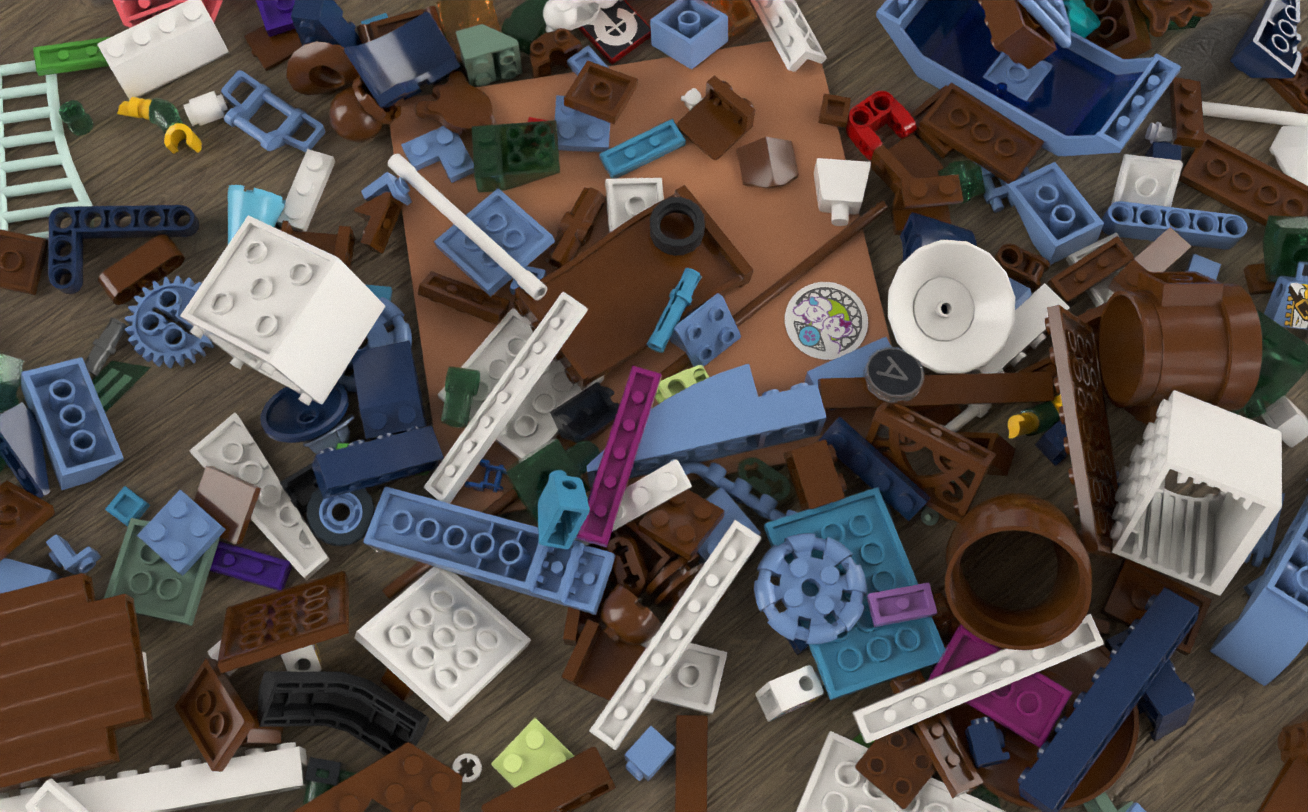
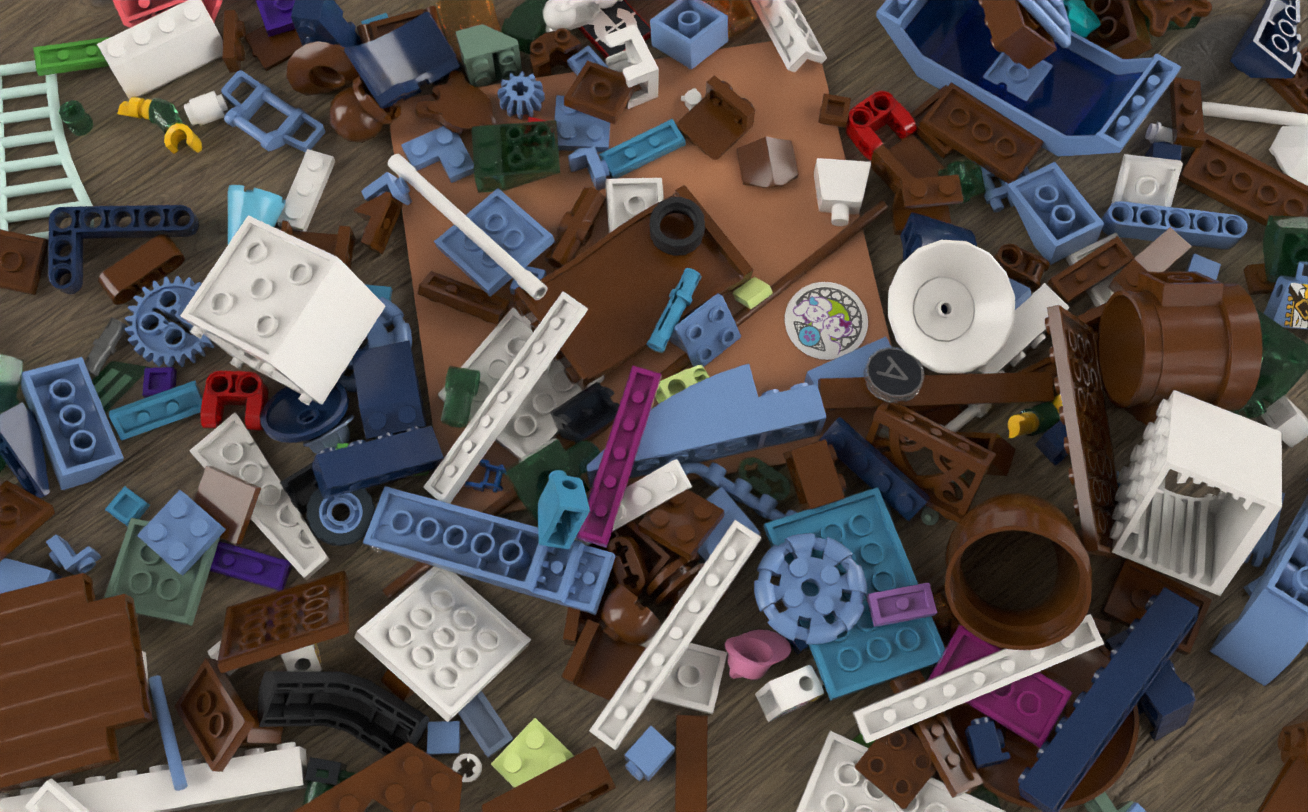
(157, 410): none -> dark azure plate
(158, 380): none -> dark purple tile
(167, 733): none -> medium blue bar
(232, 48): none -> reddish brown plate
(235, 394): none -> red piece
(443, 737): none -> medium blue tile
(485, 725): none -> sand blue tile
(531, 93): none -> medium blue gear
(589, 159): none -> medium blue bracket
(635, 63): none -> white panel
(752, 292): none -> yellowish green tile
(755, 652): none -> bright pink piece

